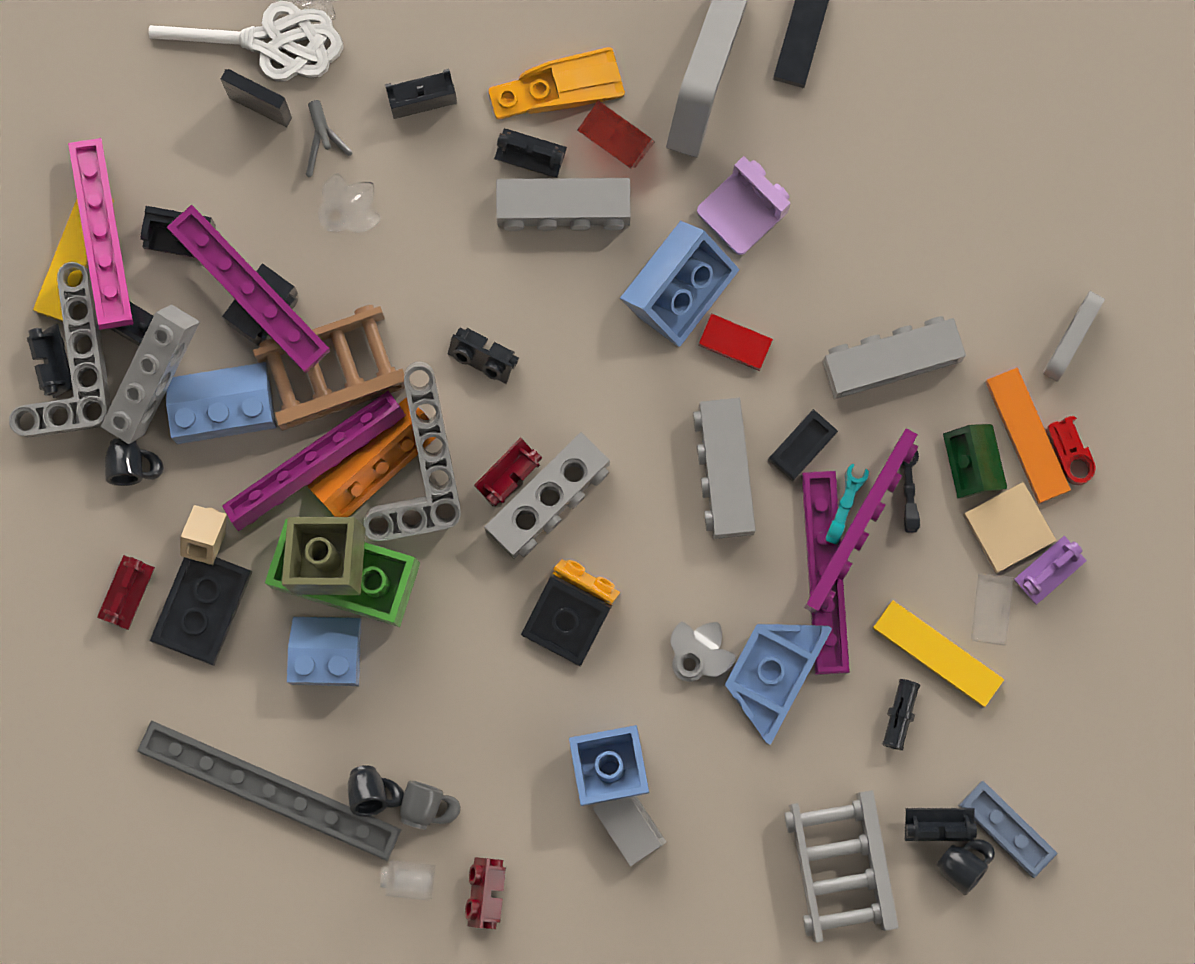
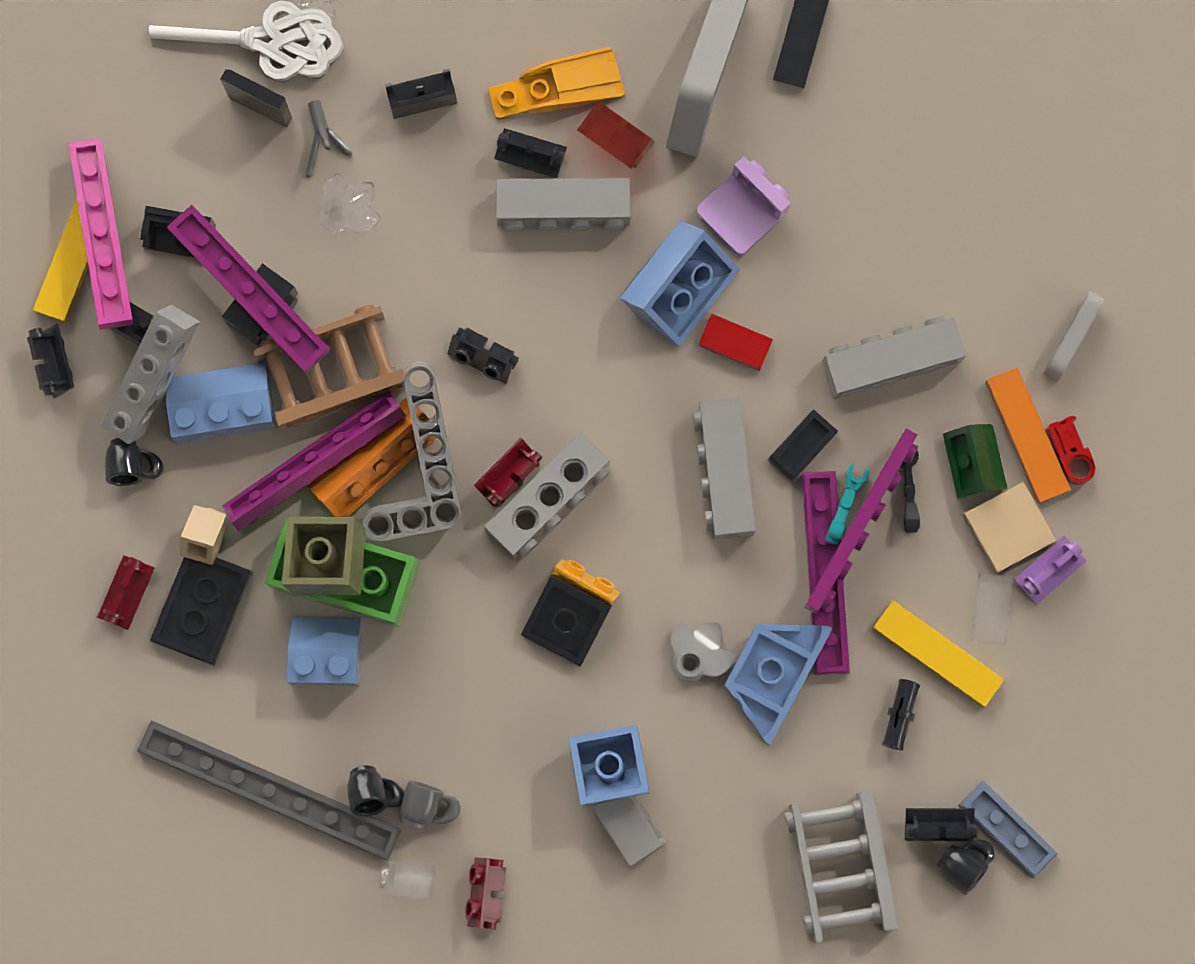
(78, 364): light grey beam -> none

